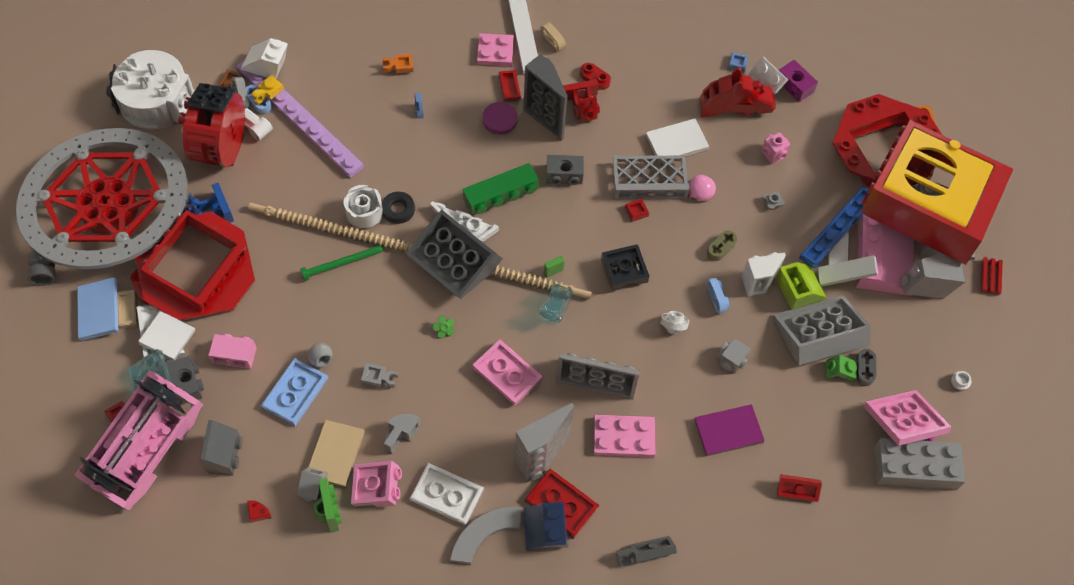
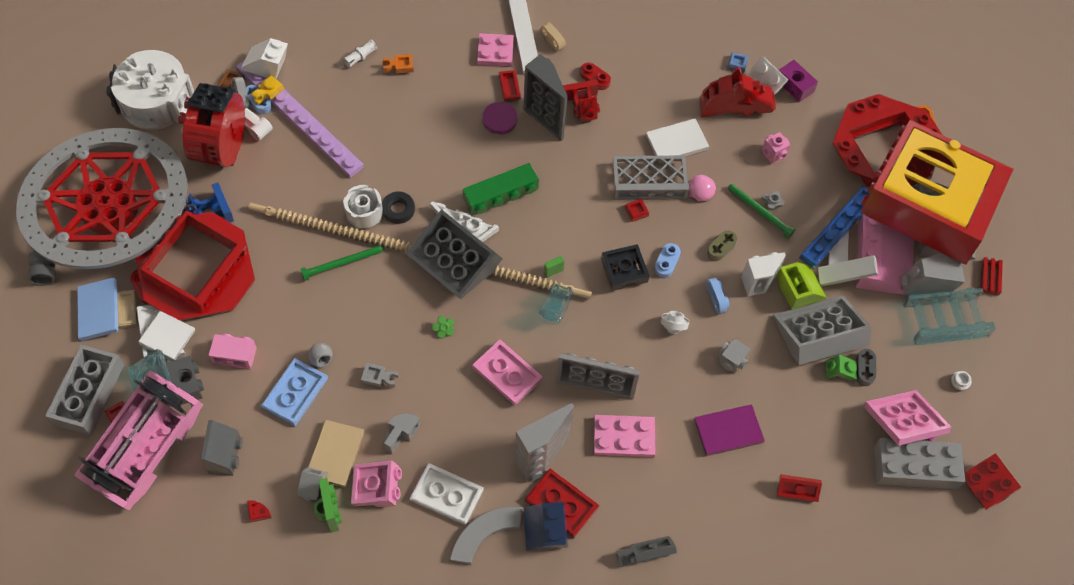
(85, 390): none -> light grey brick
(360, 53): none -> white pin
(419, 106): medium blue tile -> none
(558, 163): dark grey brick -> none
(668, 259): none -> light blue plate
(788, 231): none -> green bar
(944, 332): none -> clear light blue fence
(991, 482): none -> red plate

